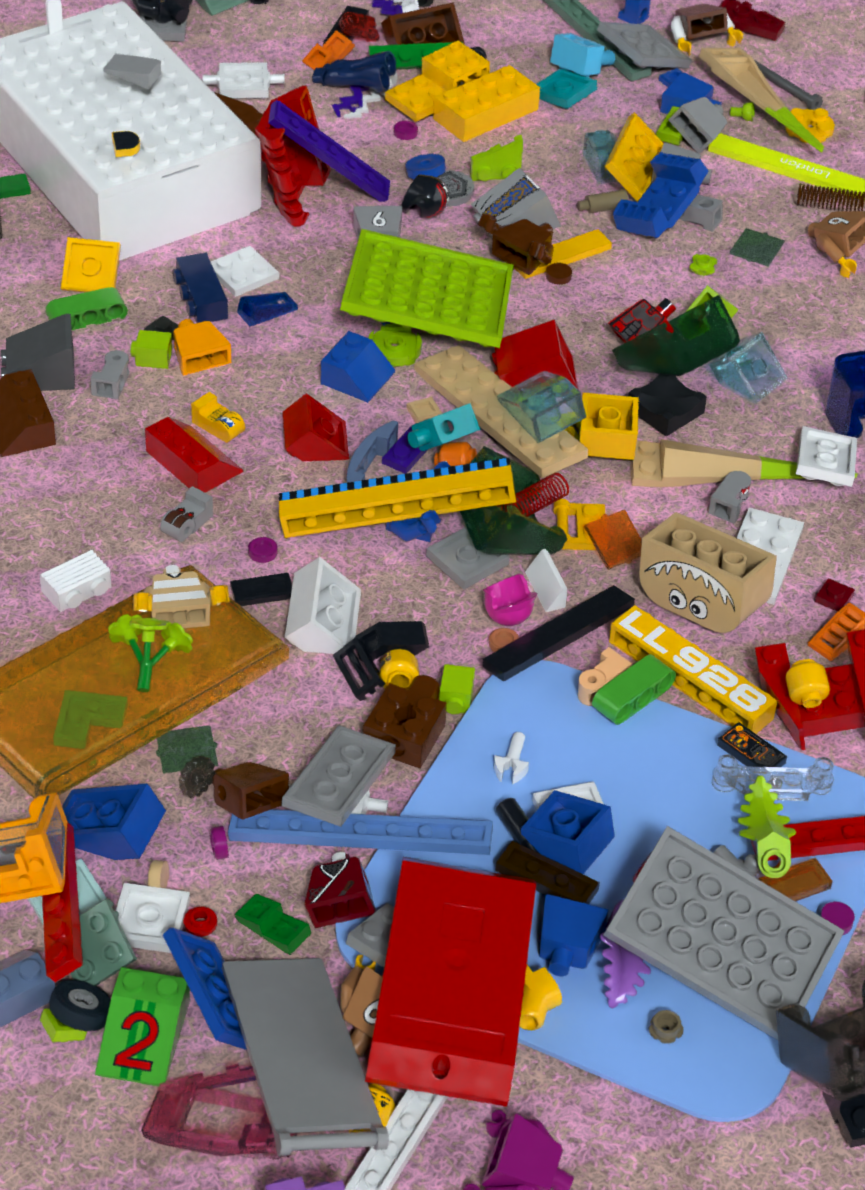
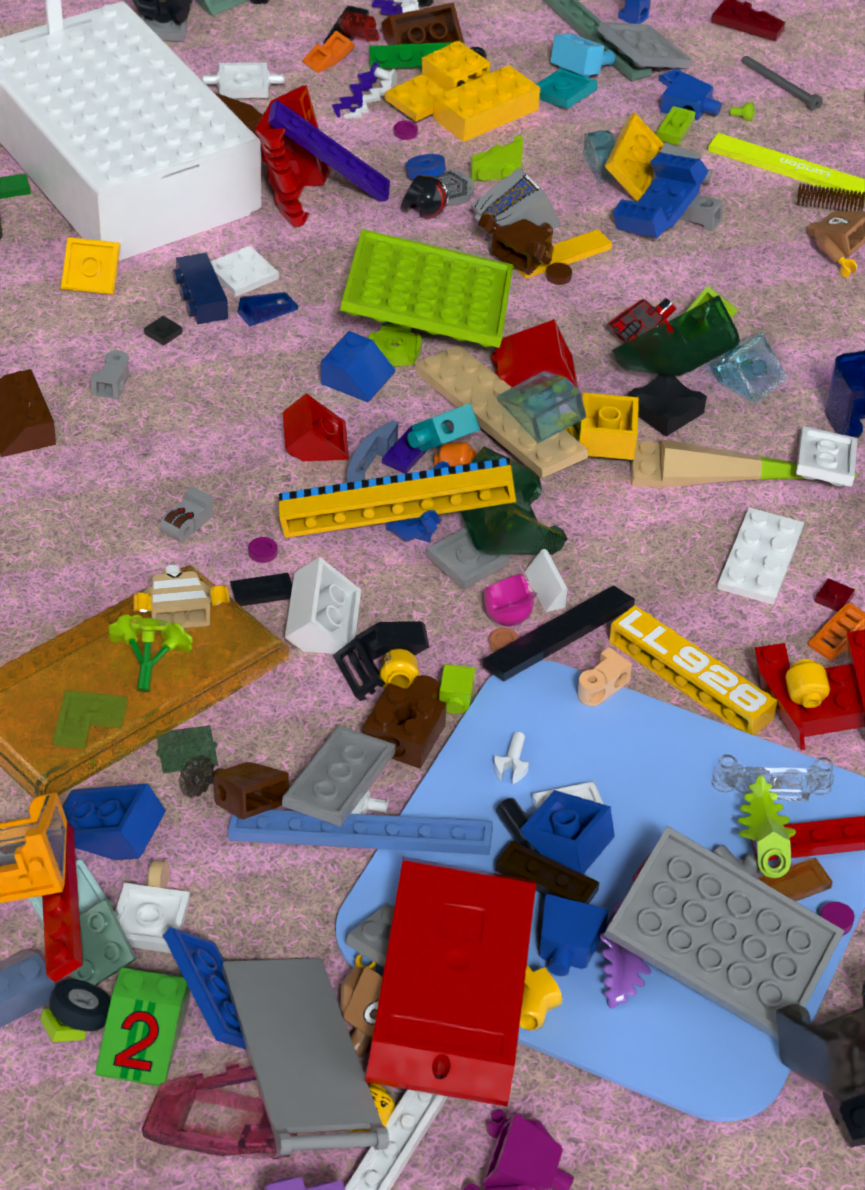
(46, 351): dark grey slope -> none
(76, 581): white brick -> none
(89, 307): bright green beam -> none
(125, 143): black tile -> none
(135, 69): light grey slope -> none
(152, 349): lime brick -> none
(189, 455): red slope -> none
(200, 346): light orange torso -> none
(200, 928): red plate -> none
(216, 418): yellow leg -> none
(219, 842): magenta tile -> none
(269, 921): green slope -> none
(339, 892): dark red torso -> none
(367, 72): dark blue piece -> none
(378, 219): light grey torso -> none
(423, 409): tan tile -> none
(541, 482): red piece -> none
(584, 514): yellow plate -> none
(602, 201): dark tan cylinder -> none
(615, 539): clear orange piece -> none
(634, 689): bright green beam -> none
(668, 1020): dark tan plate -> none
(699, 122): light grey torso -> none
(702, 21): reddish brown torso -> none
(703, 264): lime plate -> none
(705, 573): tan brick -> none
(729, 496): light grey leg -> none
(744, 75): tan plate -> none
(750, 748): tile -> none
(757, 247): clear green piece -> none
(822, 124): yellow plate -> none

